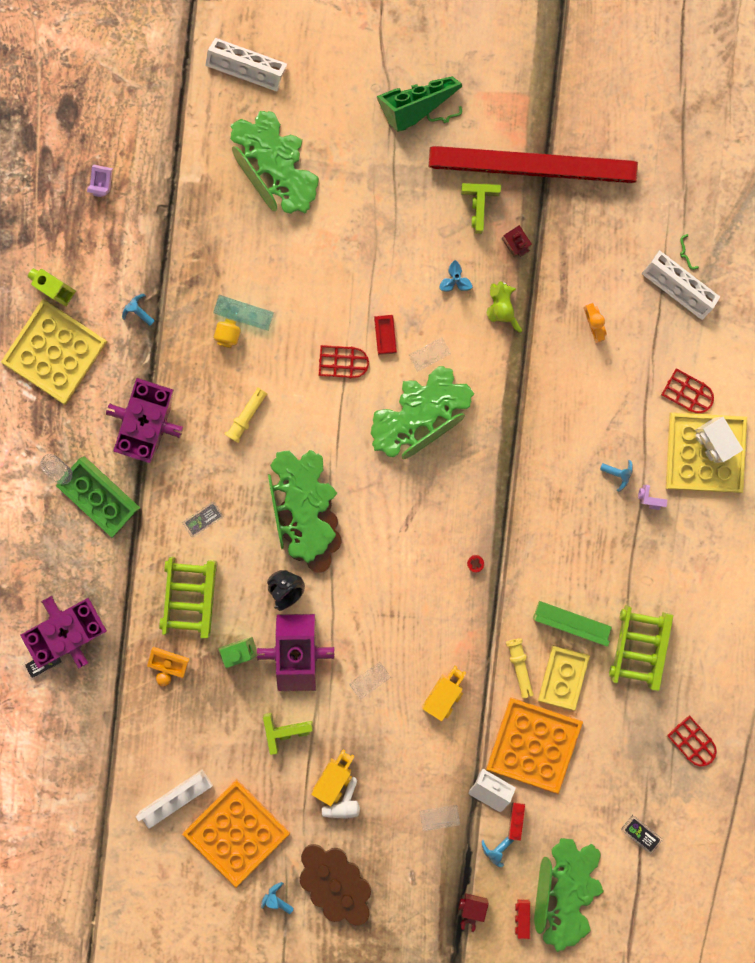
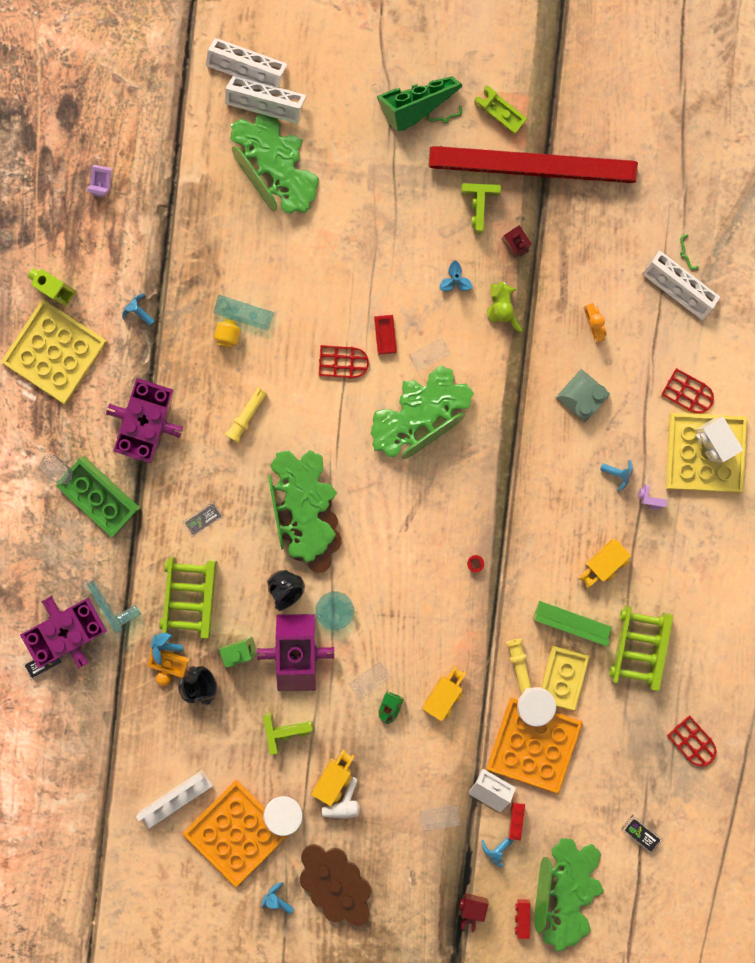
(115, 621): none -> clear light blue piece
(160, 643): none -> dark azure plant
(198, 686): none -> black helmet
(263, 101): none -> white fence
(282, 816): none -> white tile
(334, 610): none -> clear light blue tile
(390, 707): none -> green rock
(501, 110): none -> lime plate
(536, 706): none -> white tile
(583, 395): none -> sand green slope
(605, 563): none -> yellow brick

